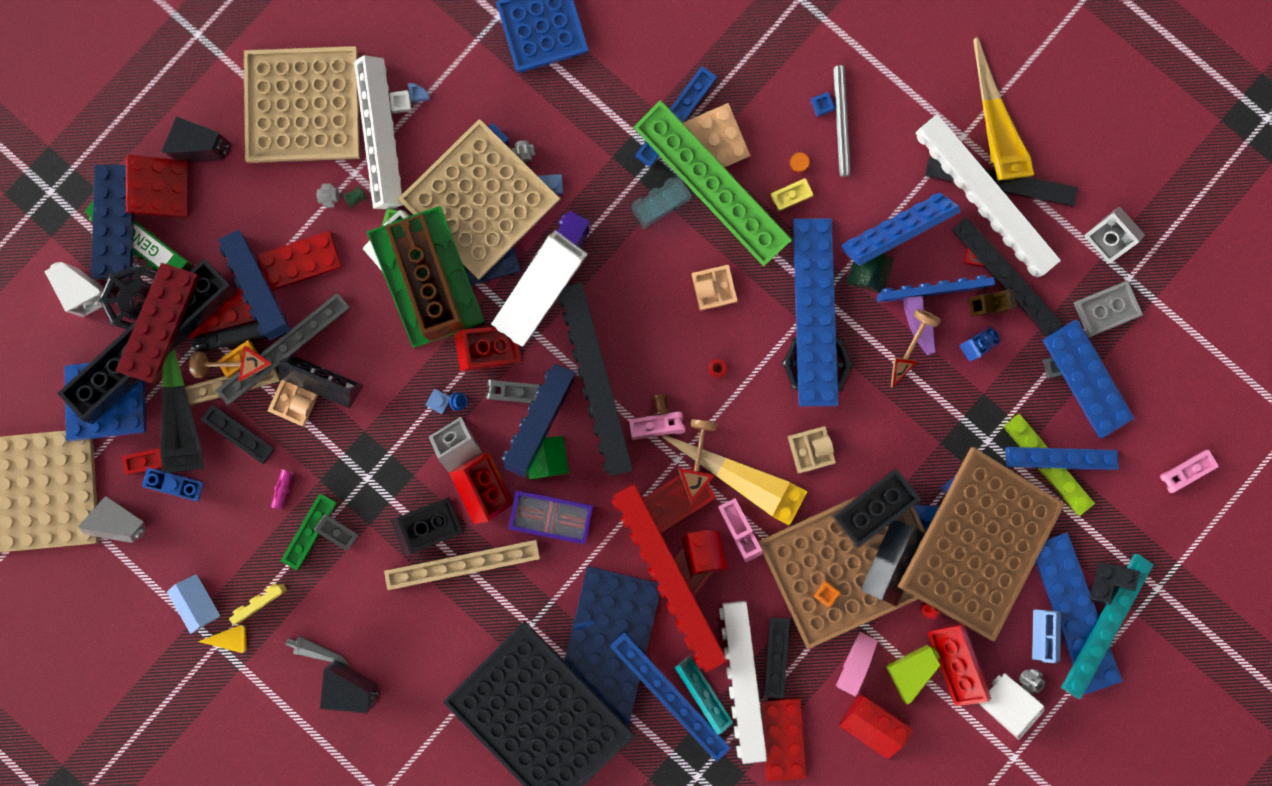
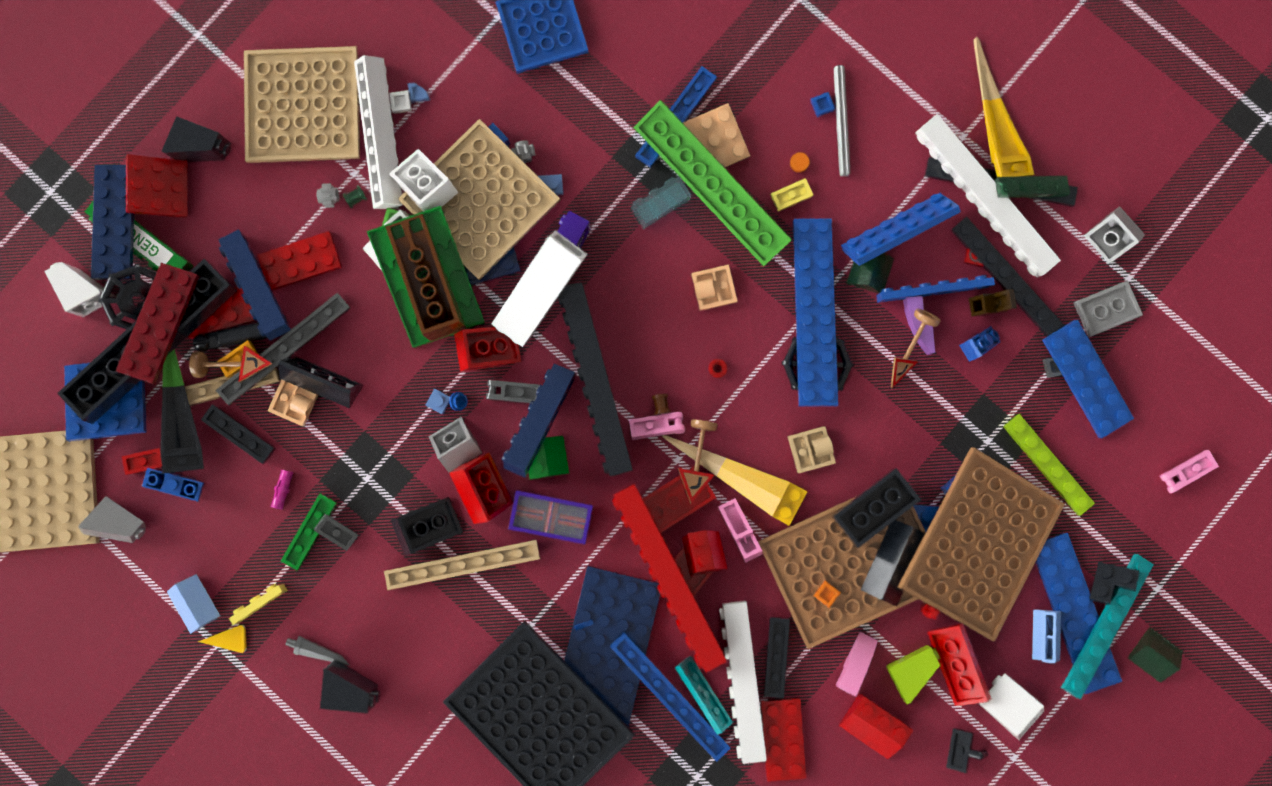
(423, 182): none -> white slope
(961, 750): none -> black plate
(1032, 186): none -> clear green plate
(1032, 681): light grey gear -> none
(1061, 458): blue plate -> none
(1156, 655): none -> clear green slope

